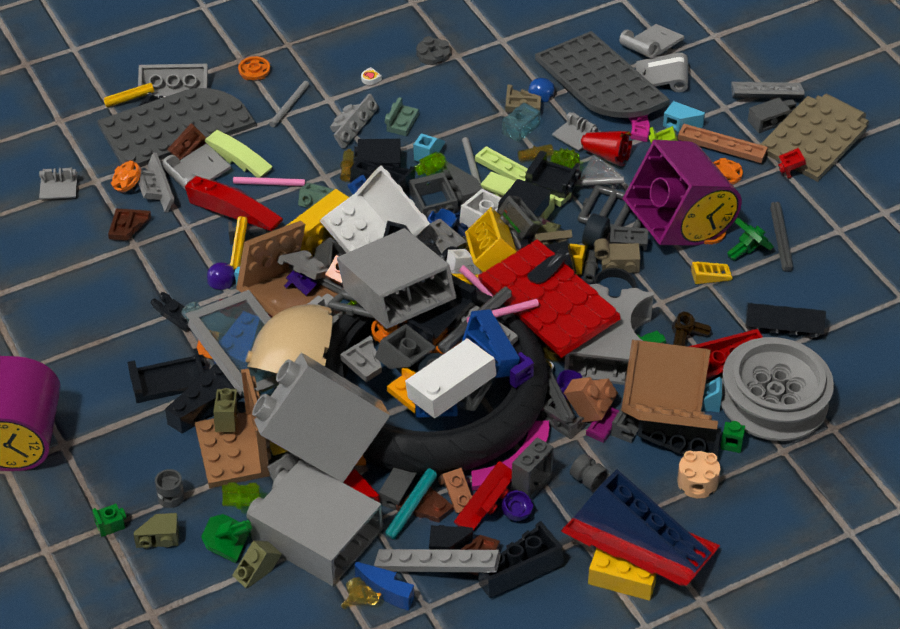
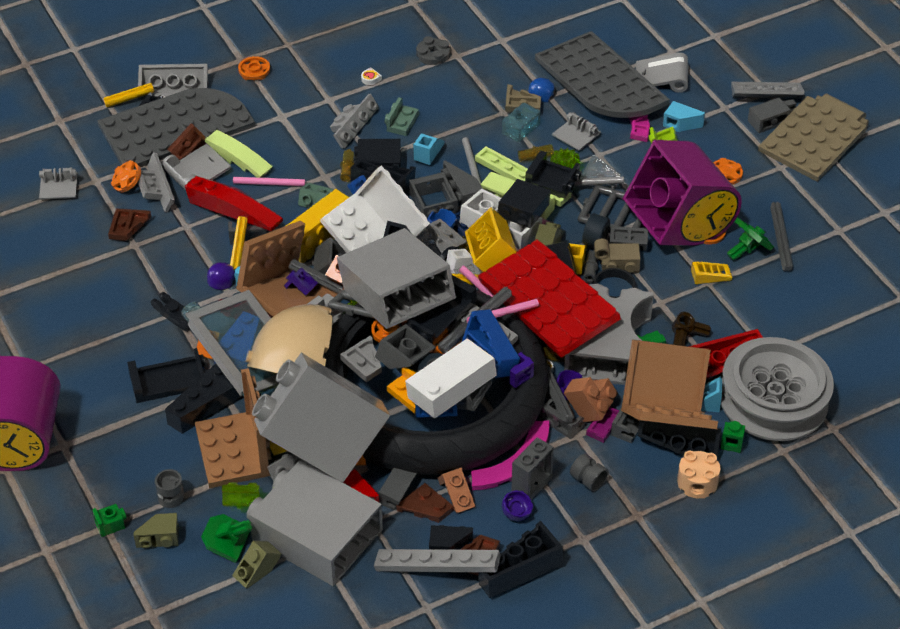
(225, 410): olive slope -> none
(289, 104): light grey bar -> none
(305, 264): light grey wing -> none
(360, 594): clear yellow animal -> none
(385, 582): blue slope -> none
(411, 503): teal axle -> none
(431, 163): clear neon green hips -> none
(485, 497): red bracket -> none
(519, 217): dark grey slope -> none
(547, 237): dark tan wing -> none
(548, 267): black piece -> none
(610, 145): red cone -> none
(620, 576): yellow wedge -> none
(635, 528): dark blue piece -> none
(651, 41): light grey door -> none
(723, 143): nougat plate -> none
(785, 318): black wedge -> none
(791, 161): red bracket -> none

